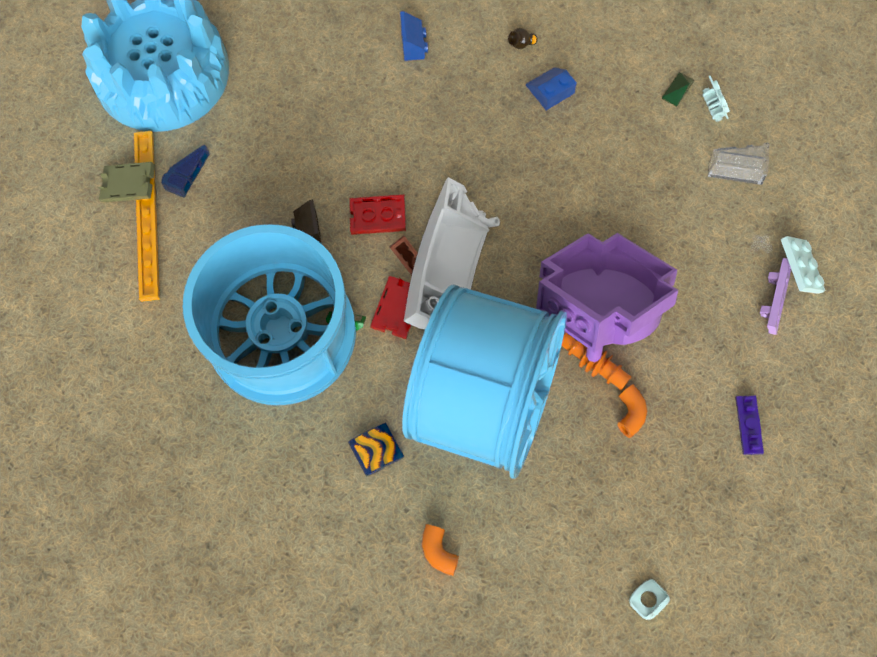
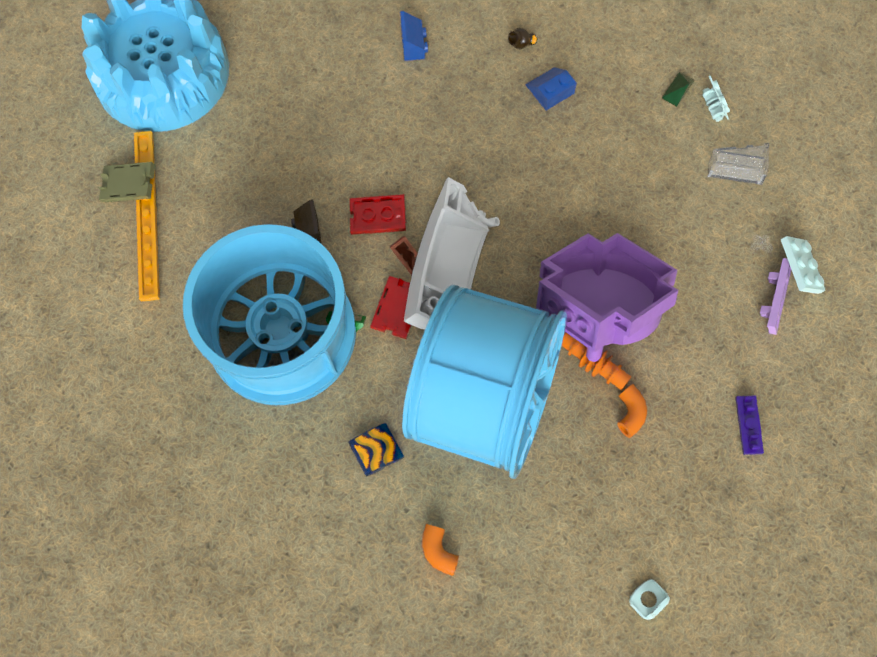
(183, 173): clear blue slope -> none

